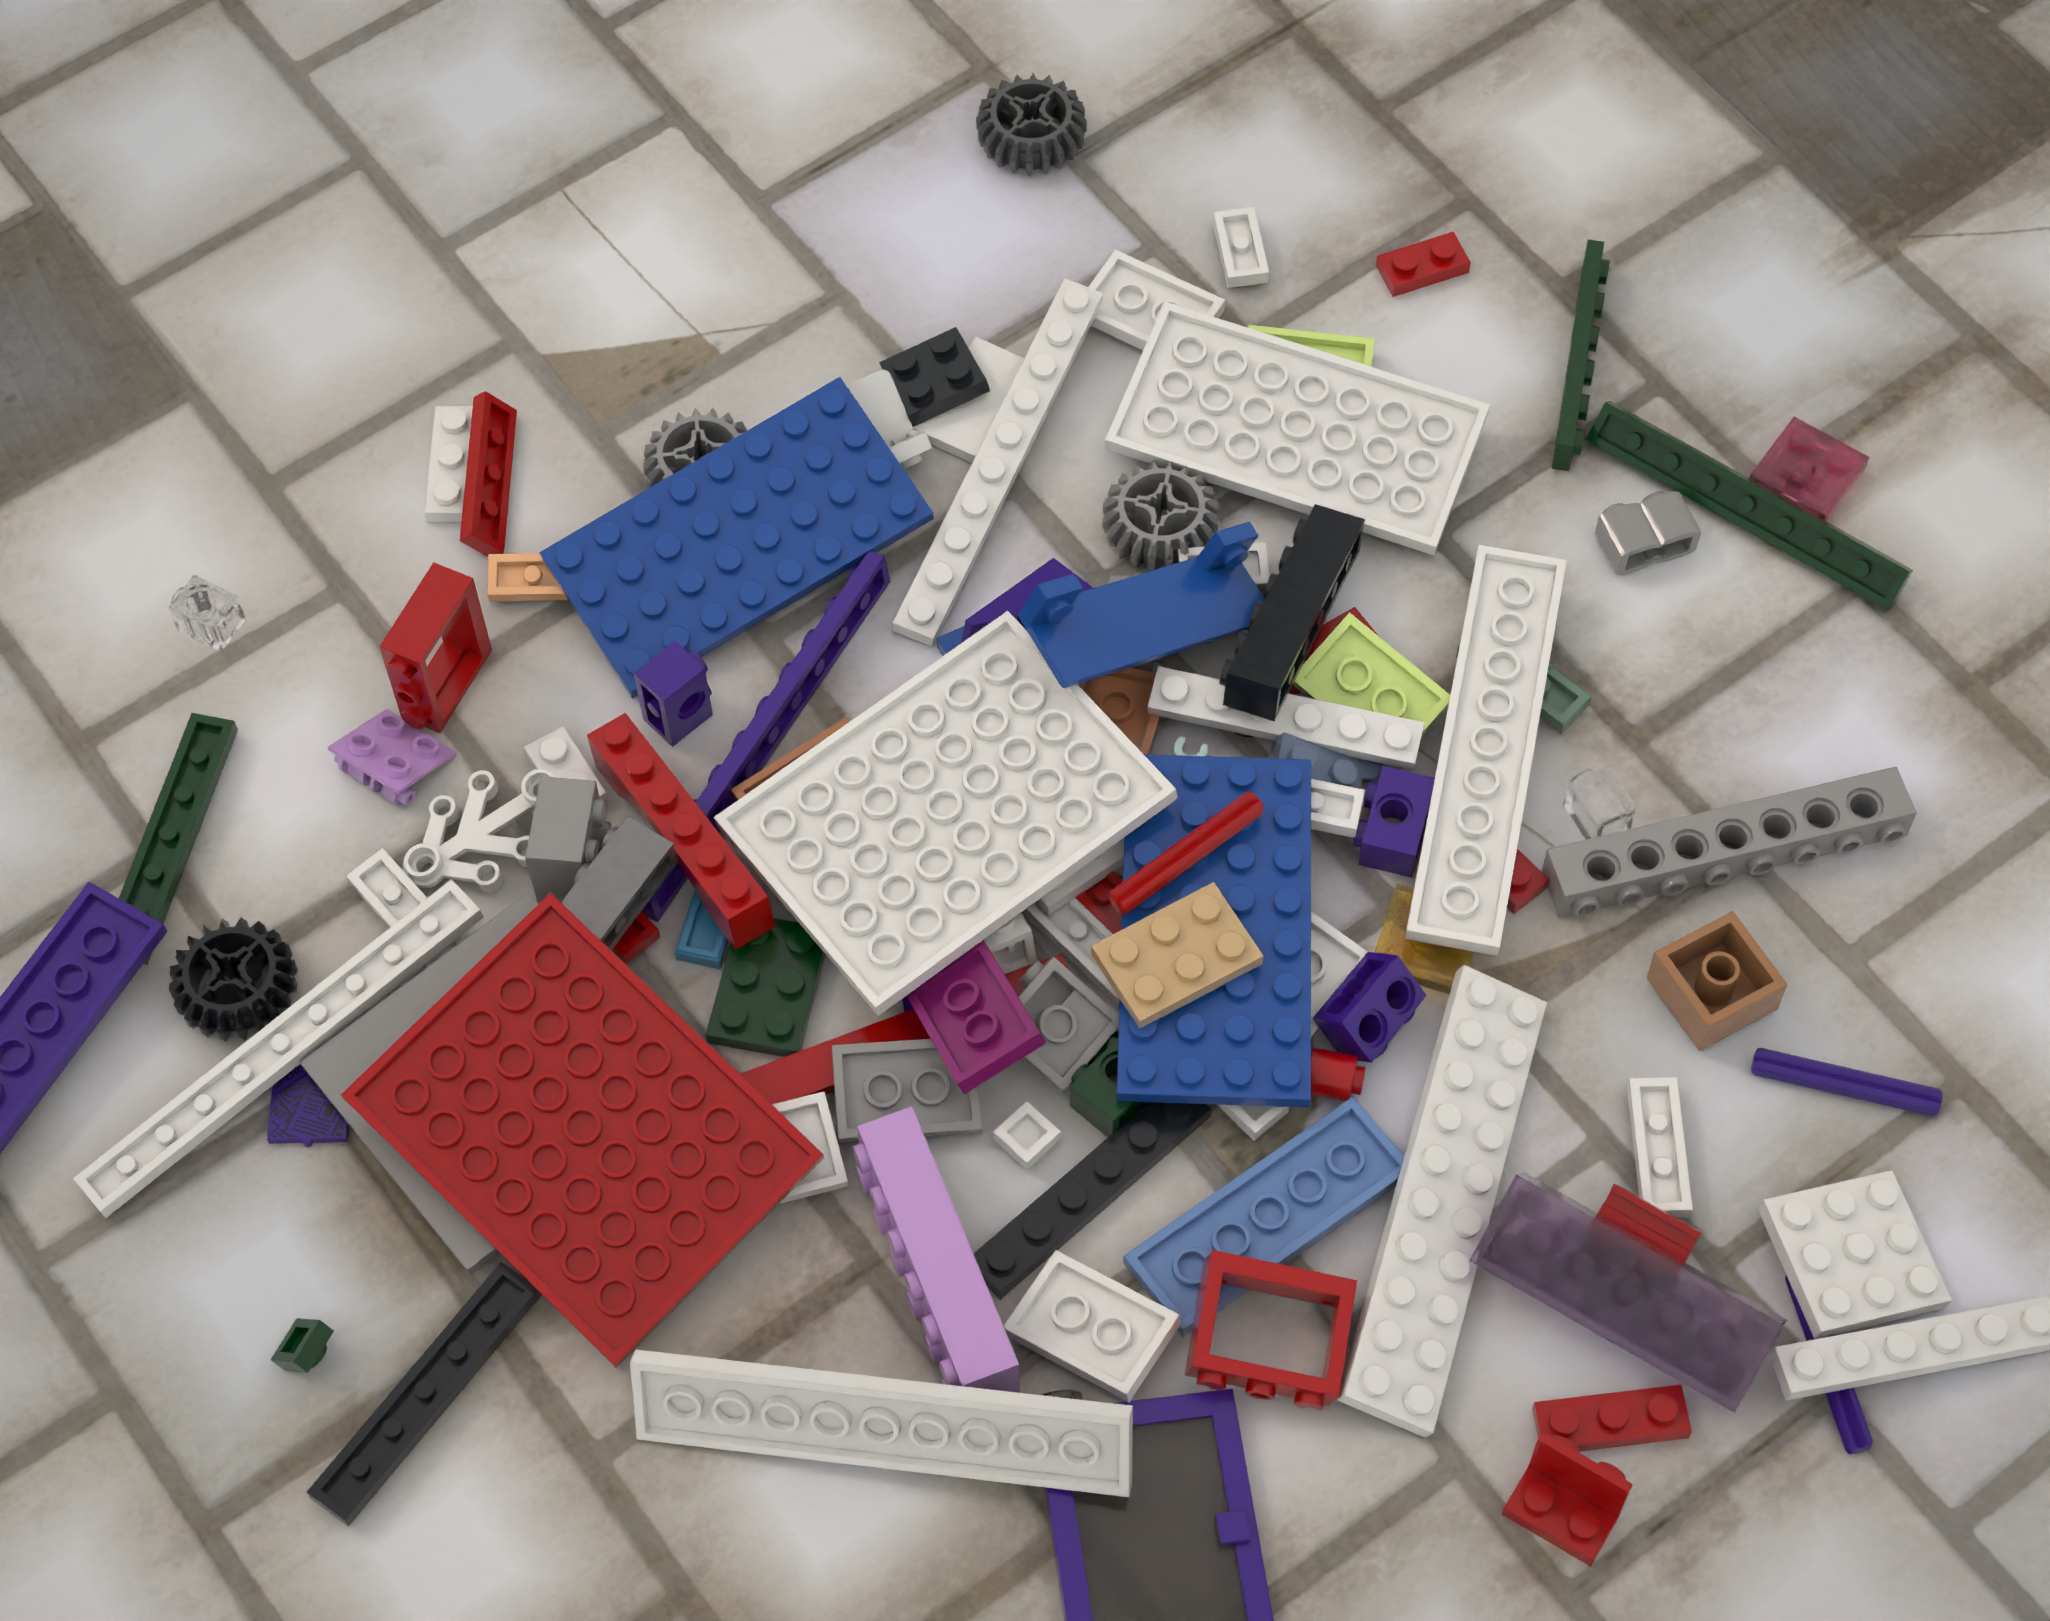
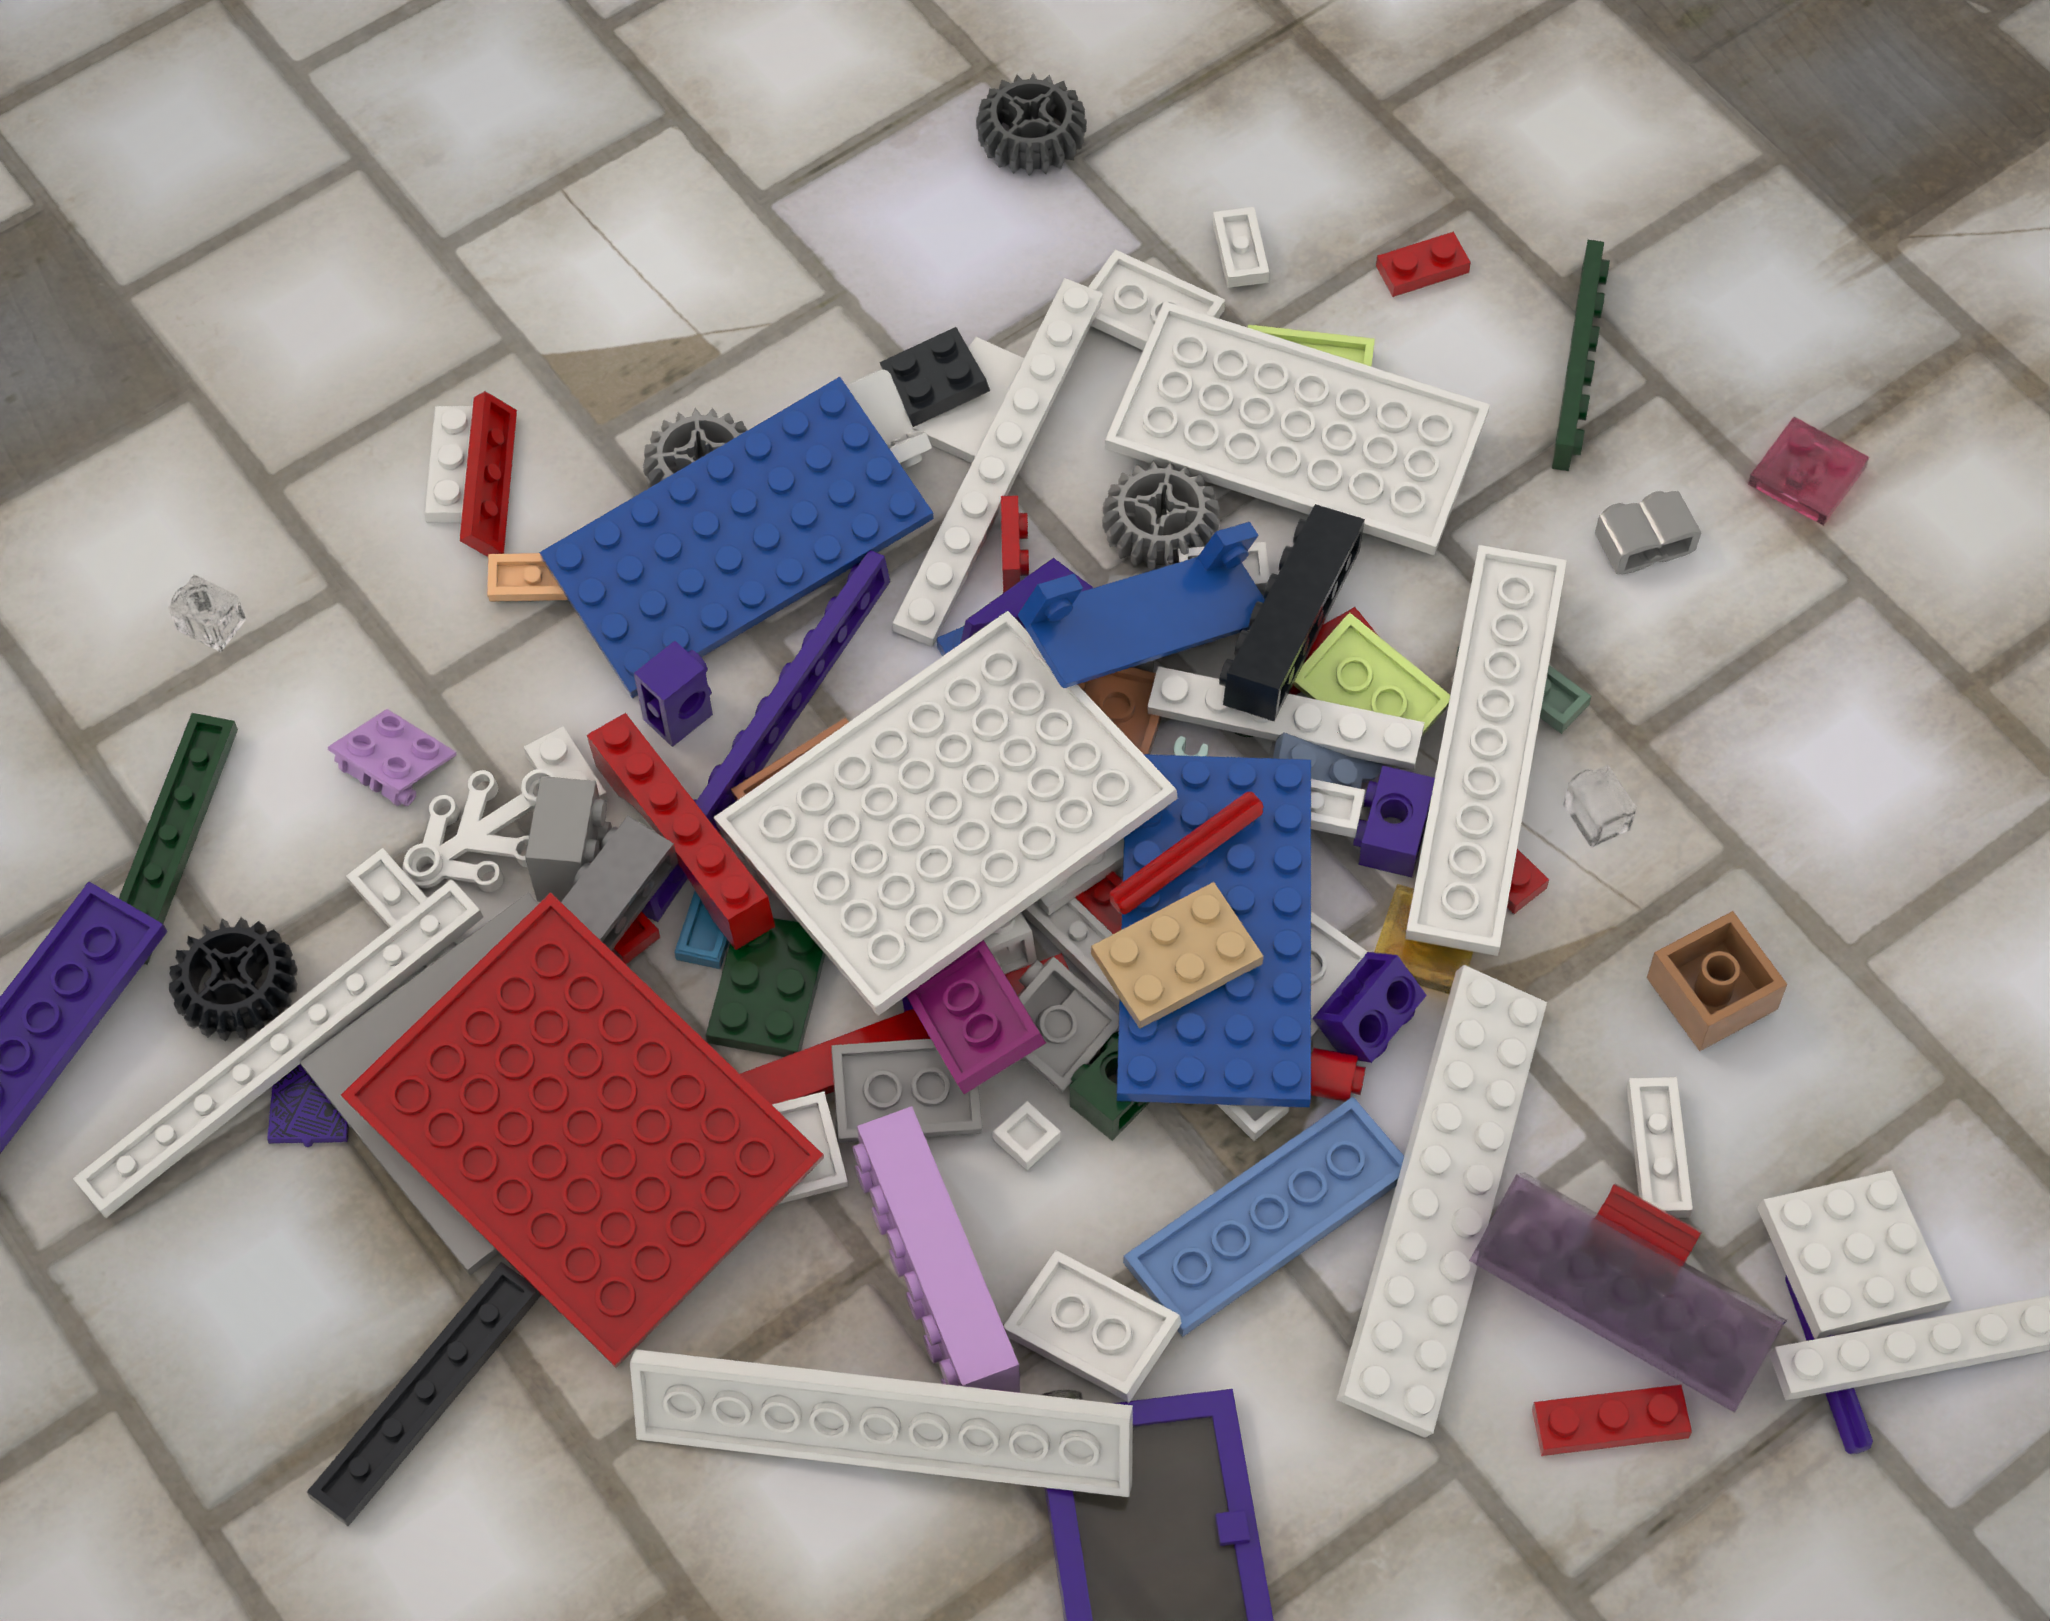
(303, 1345): dark green plate -> none
(445, 607): red window -> none
(1013, 527): none -> red plate
(1085, 1192): black plate -> none
(1278, 1280): red window -> none
(1568, 1498): red bracket -> none
(1749, 505): dark green plate -> none
(1846, 1081): dark purple axle -> none
(1876, 794): light grey brick -> none

